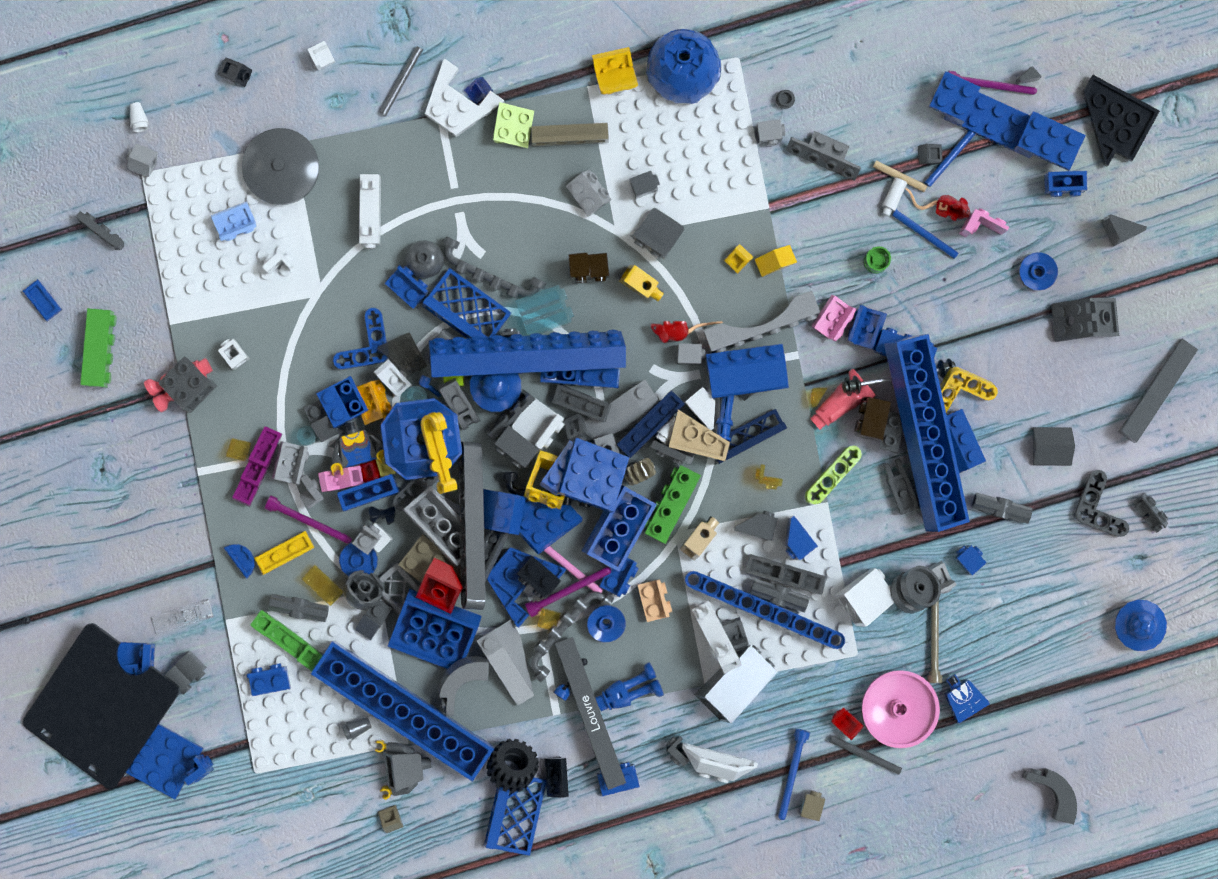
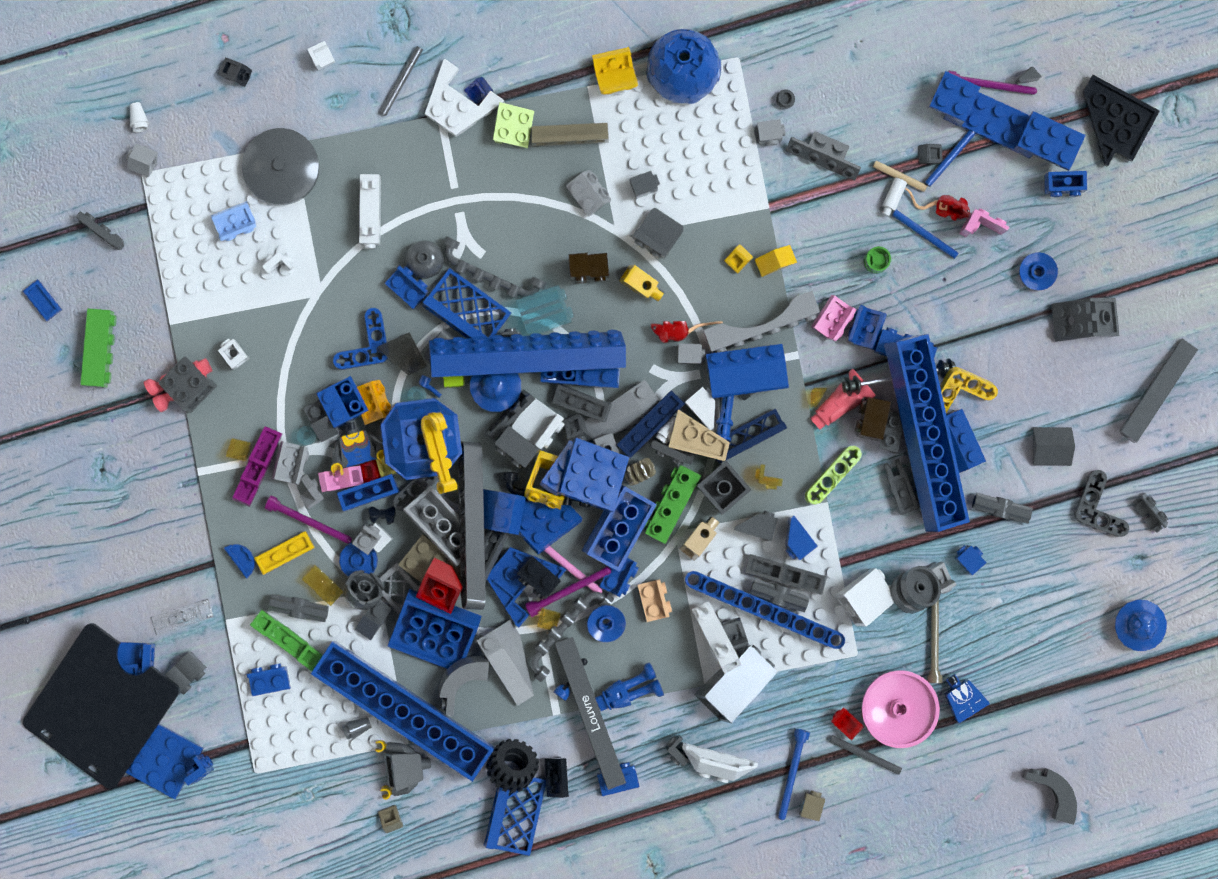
(392, 378): white slope -> none
(459, 403): dark grey plate -> none
(723, 487): none -> dark grey brick
(1121, 229): dark grey slope -> none

